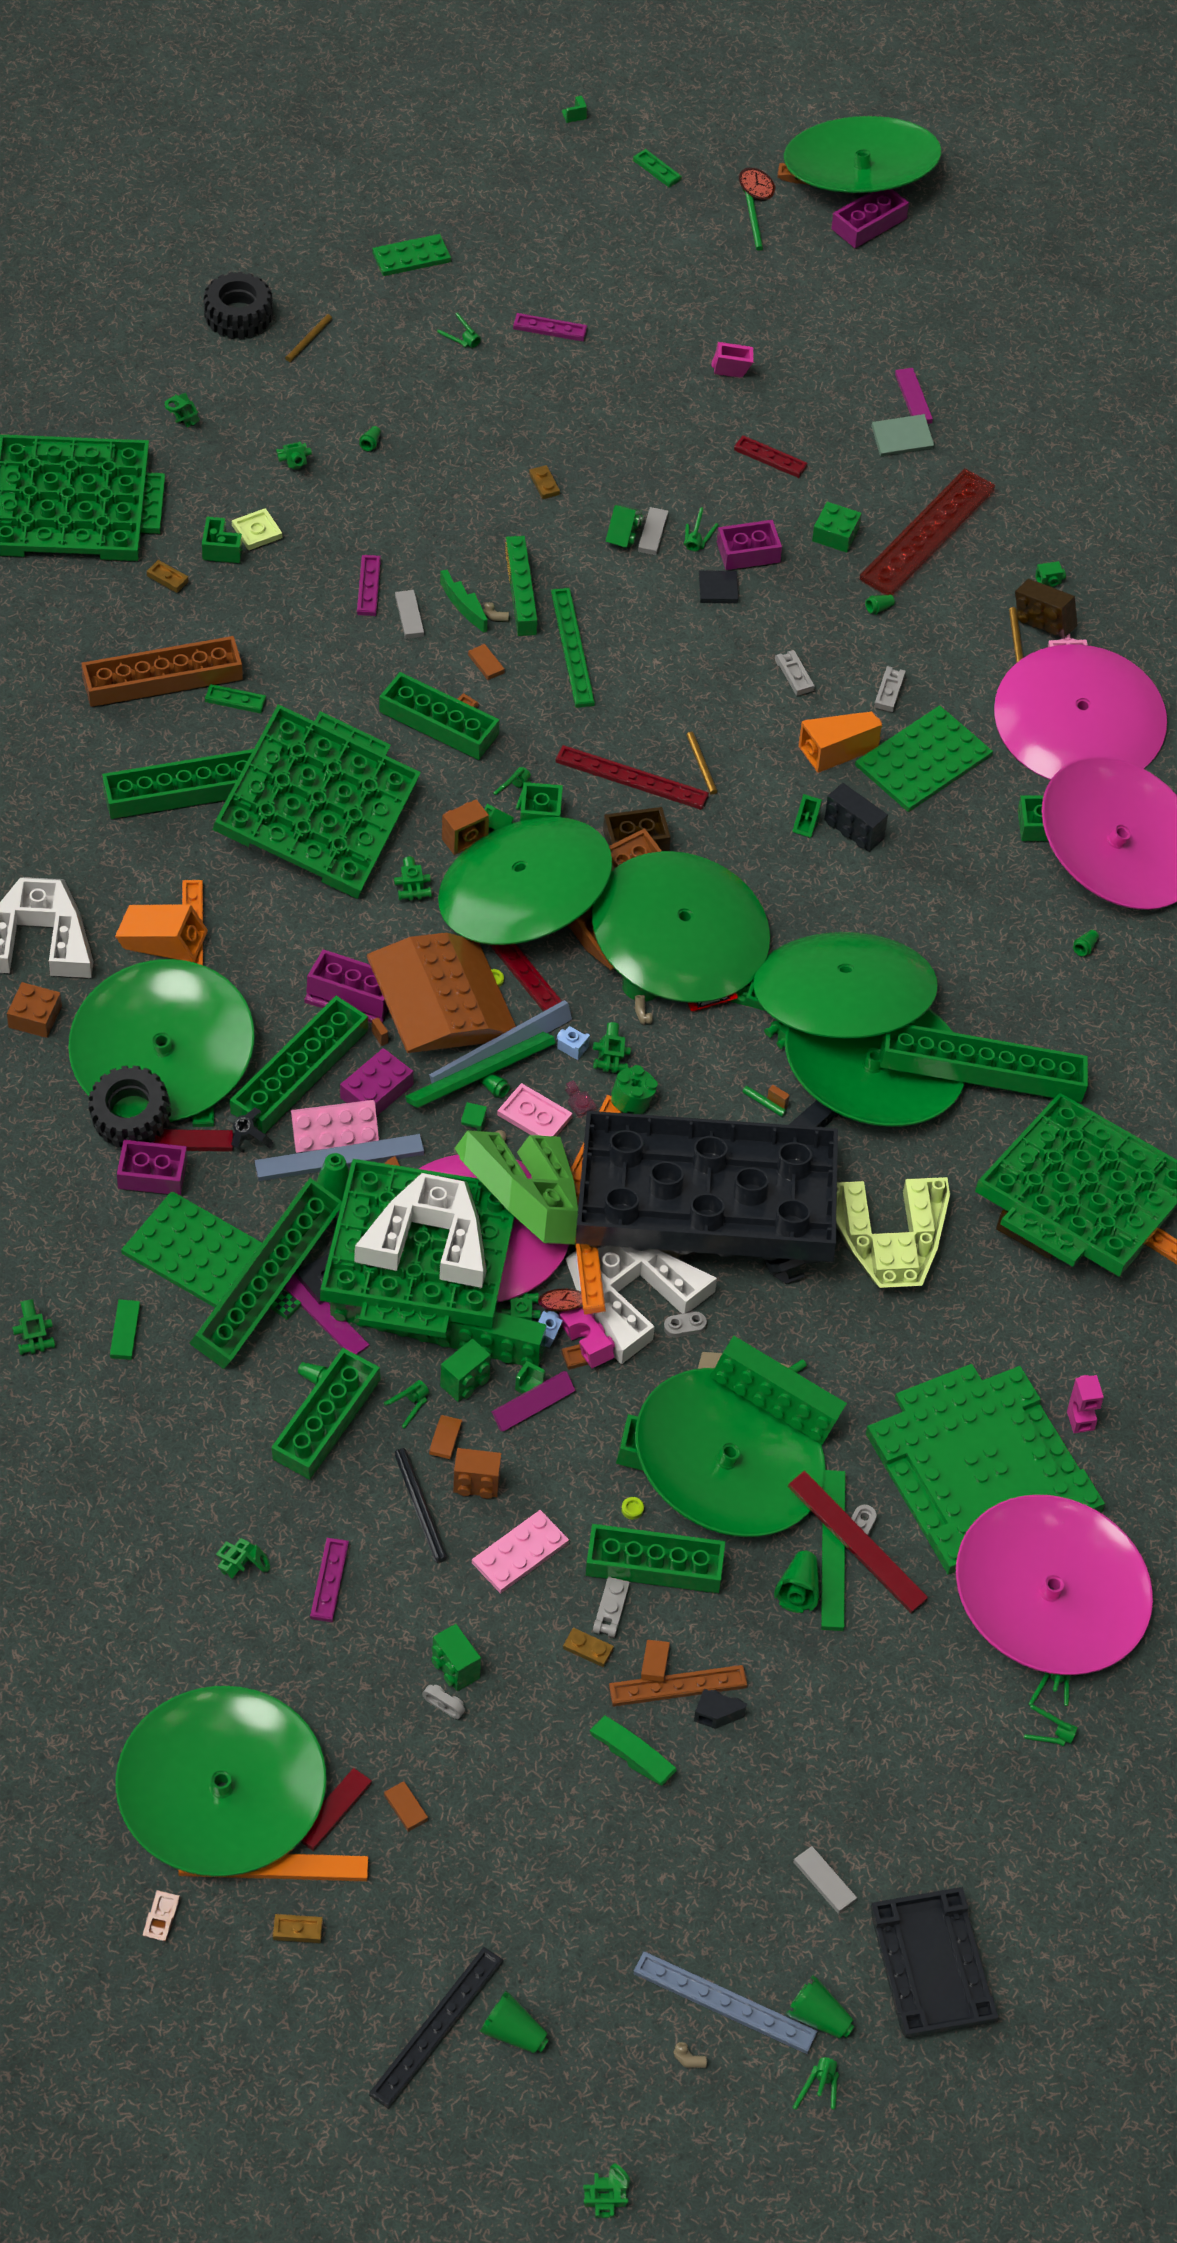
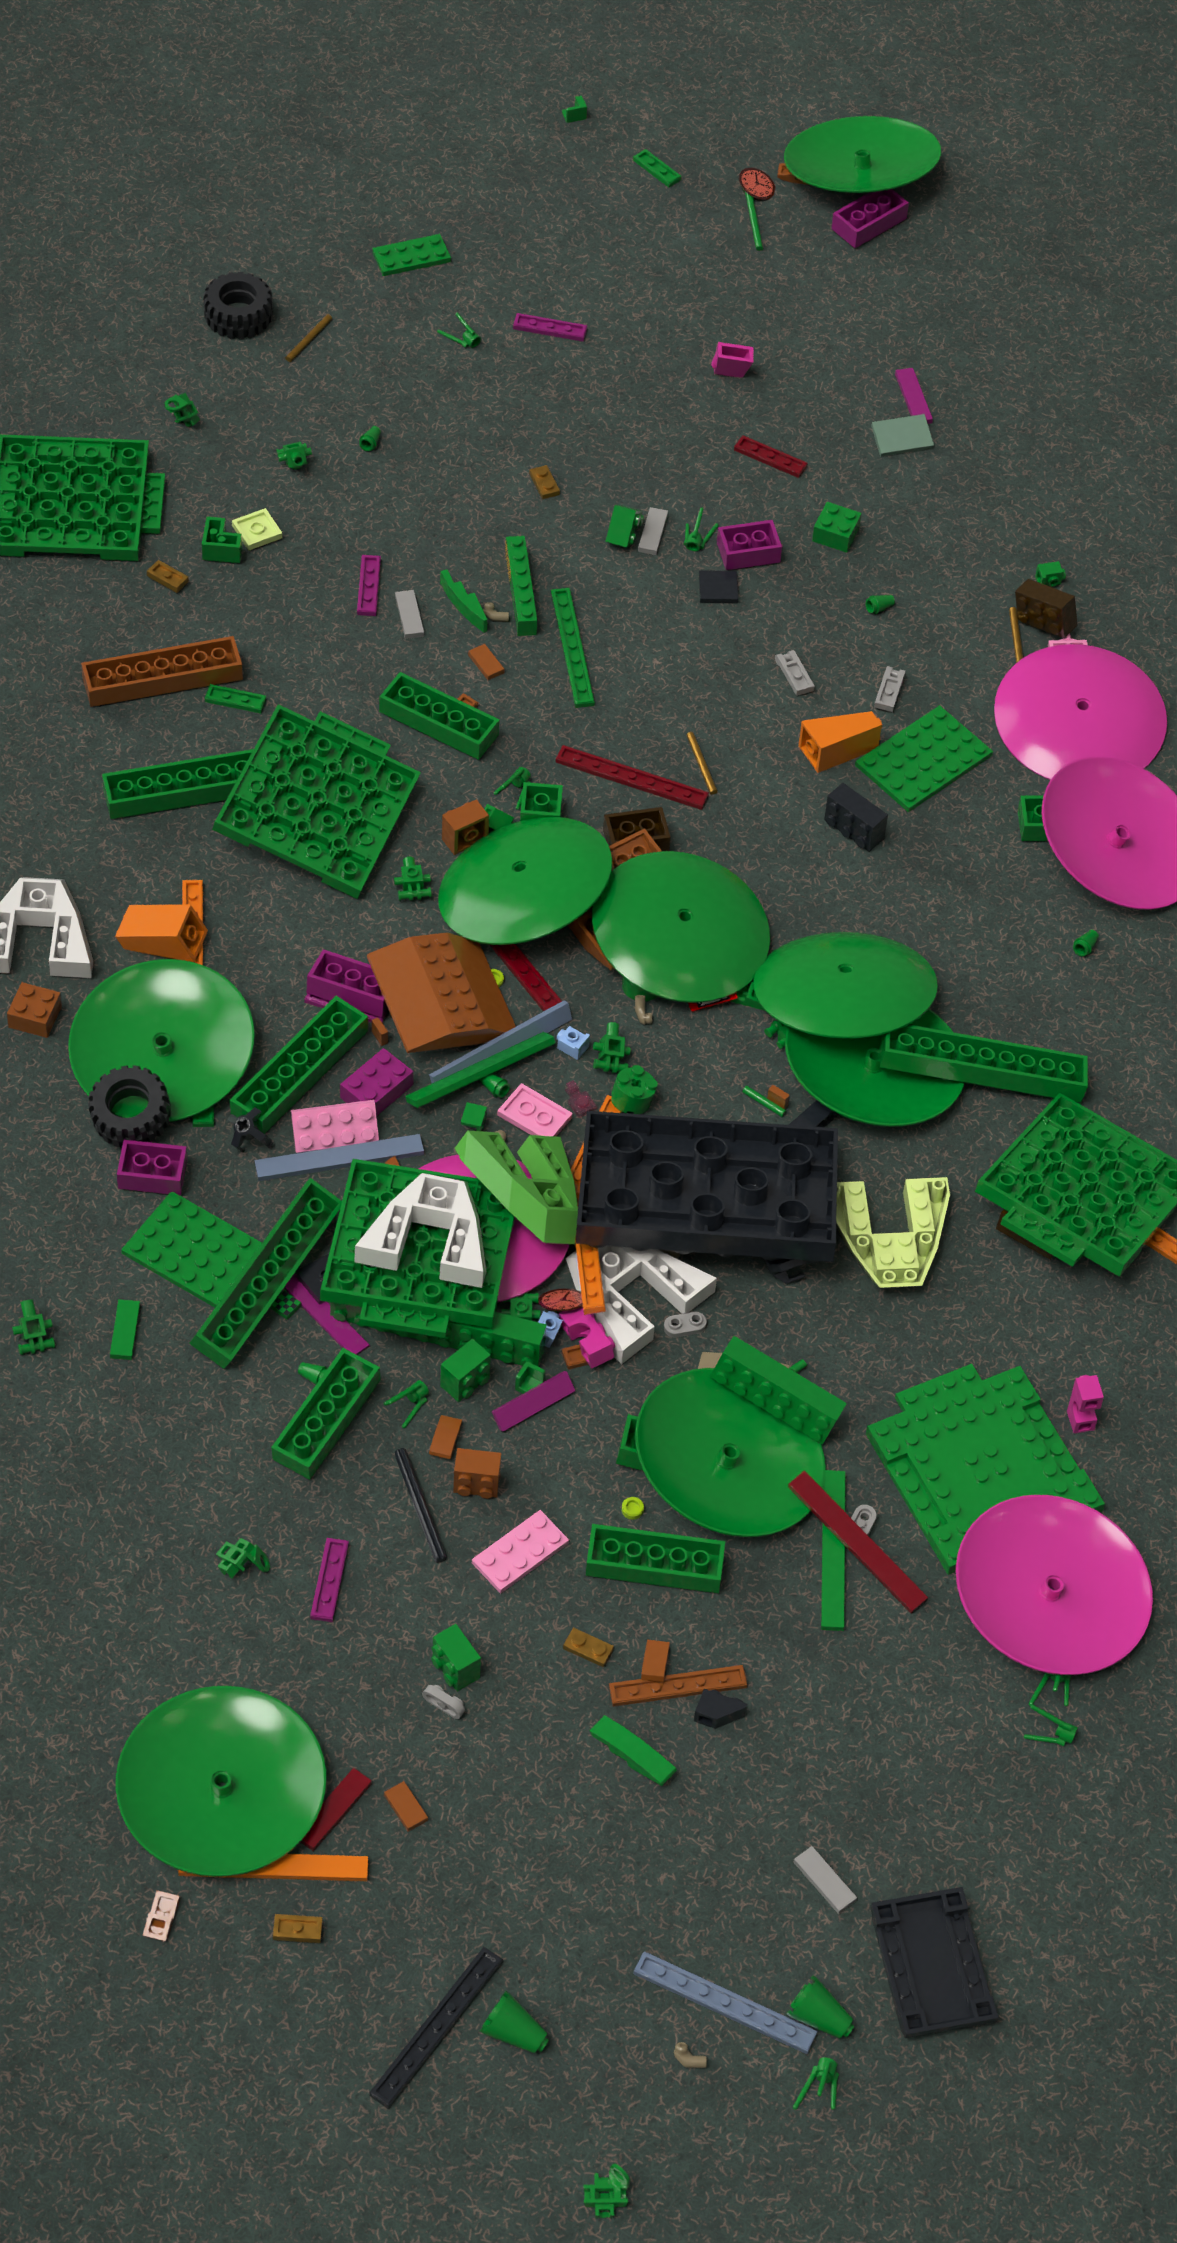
(198, 1139): dark red tile -> none
(334, 1174): green cone -> none
(611, 1606): light grey plate -> none
(799, 1584): green cone -> none
(808, 815): green slope -> none
(927, 532): clear red plate -> none

